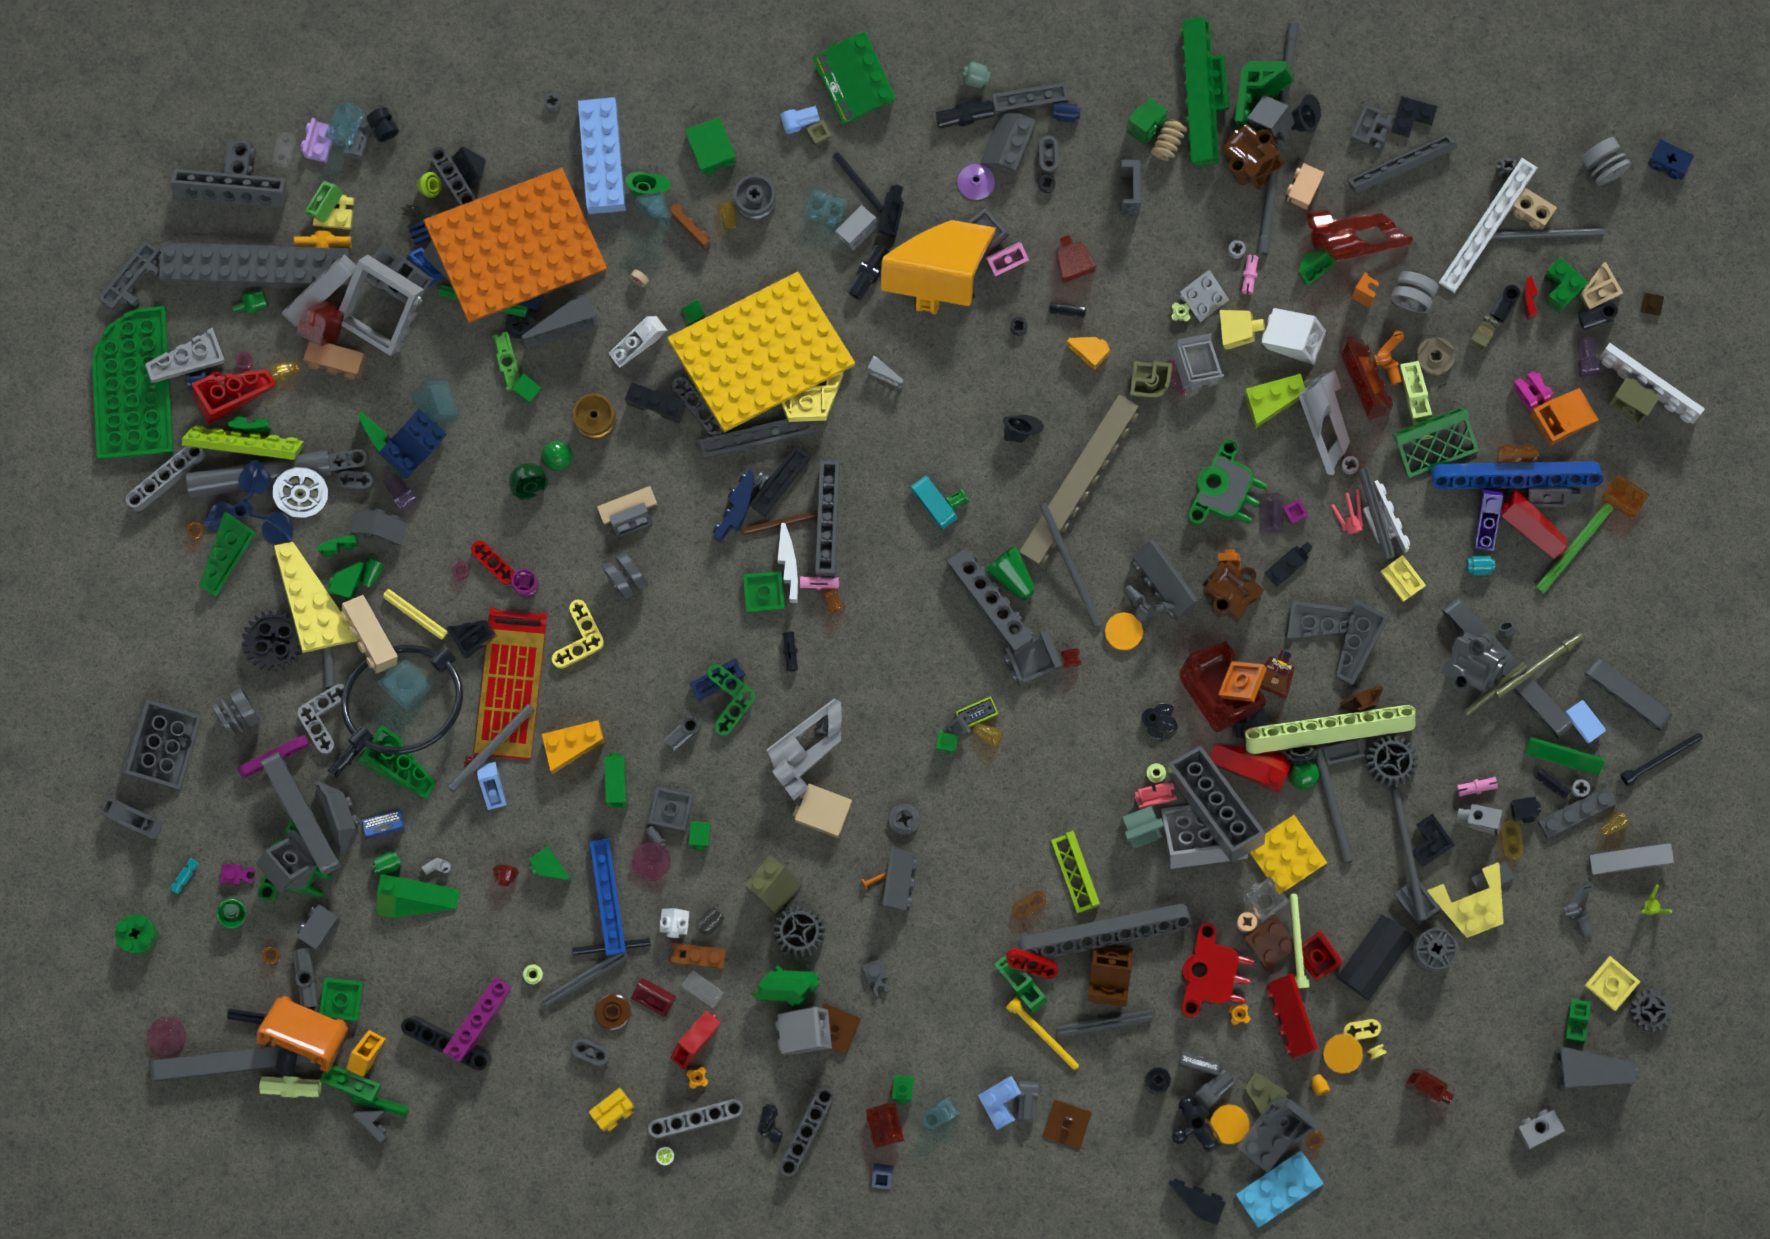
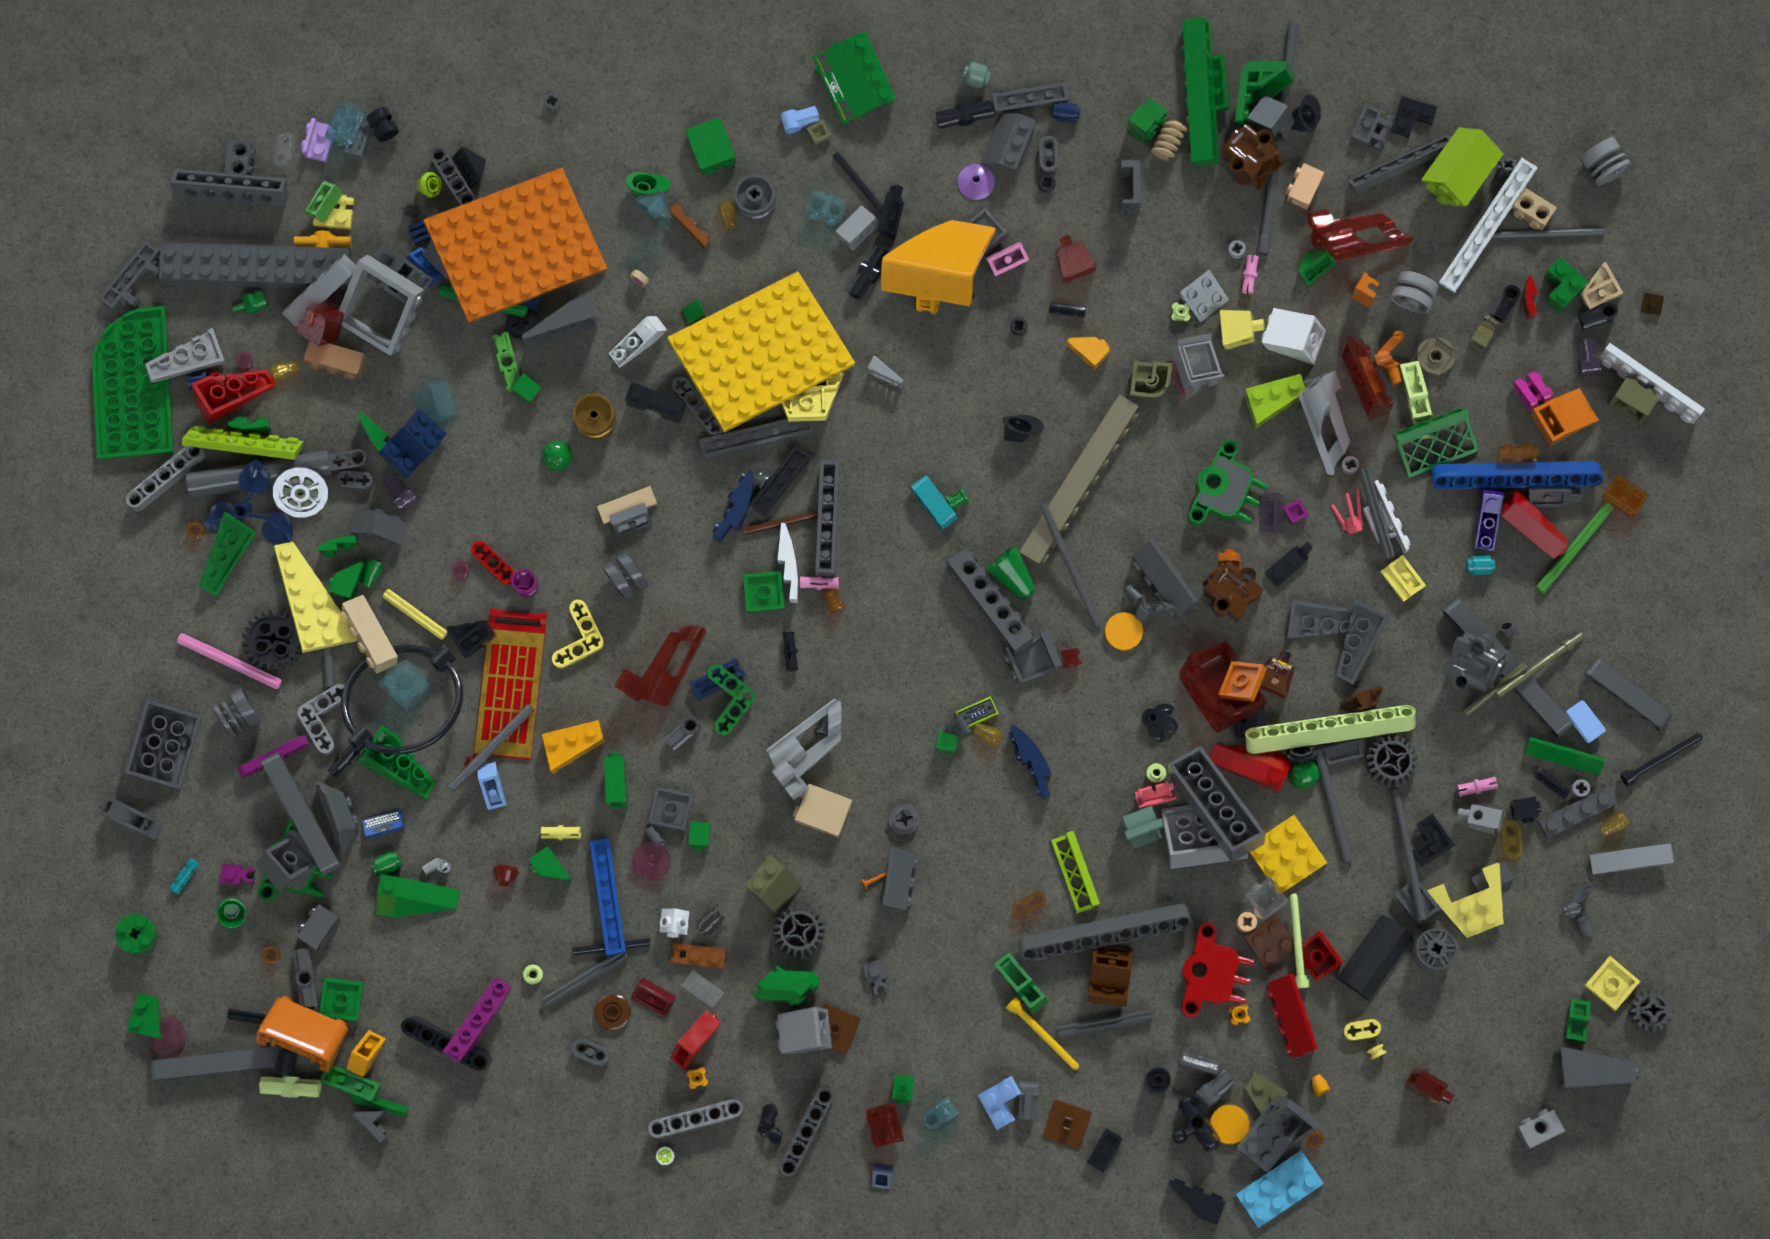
(145, 1017): none -> green wing
(229, 661): none -> bright pink axle
(527, 480): dark green cylinder -> none
(560, 832): none -> light yellow pin
(601, 155): light blue brick -> none
(612, 1109): yellow brick -> none
(657, 684): none -> clear red panel
(1025, 957): red beam -> none
(1027, 753): none -> dark blue slope
(1104, 1150): none -> black plate
(1343, 1053): light orange tile -> none
(1462, 167): none -> lime brick
(1652, 906): lime plant -> none
(1679, 157): dark blue brick -> none

